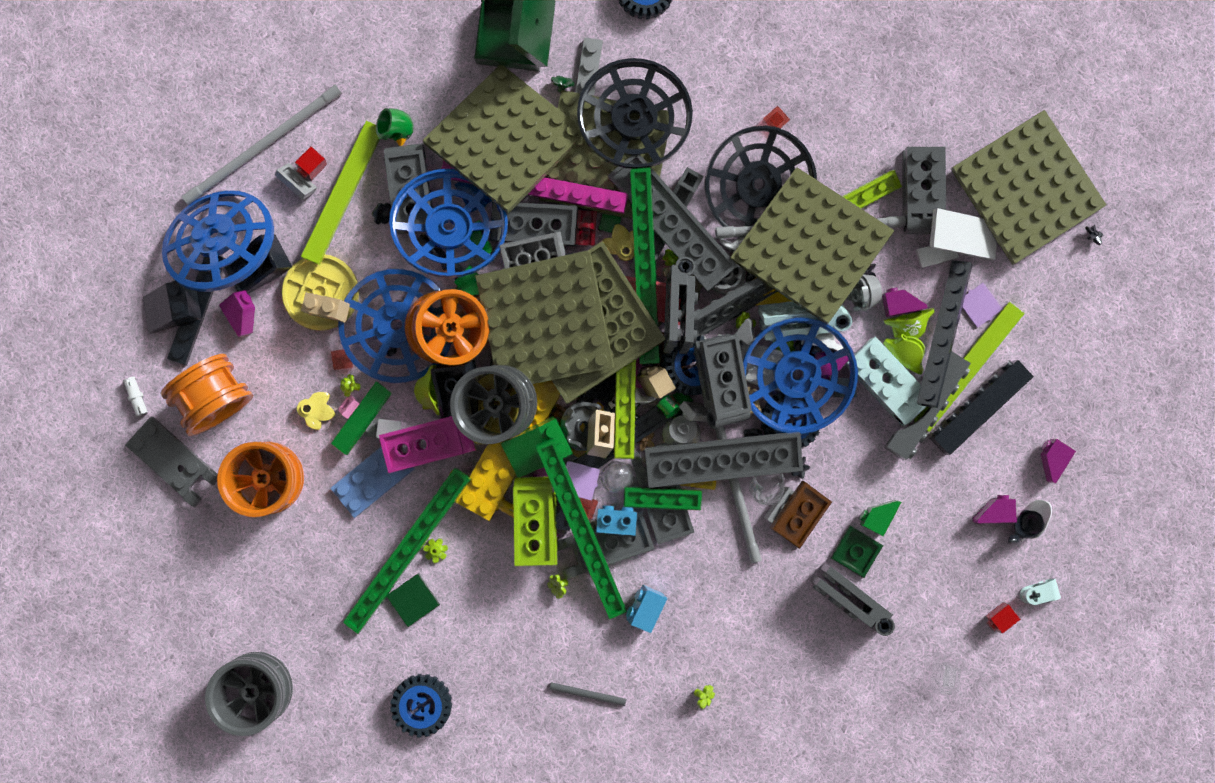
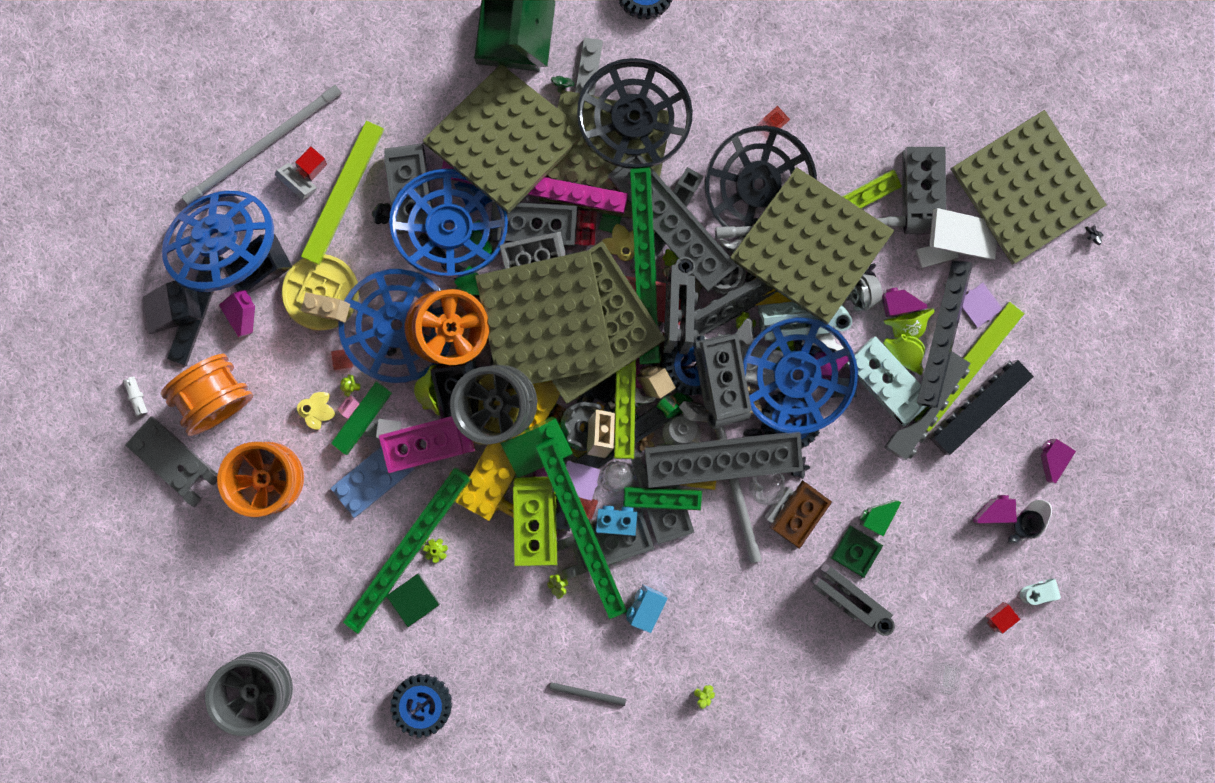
(394, 125): green piece -> none

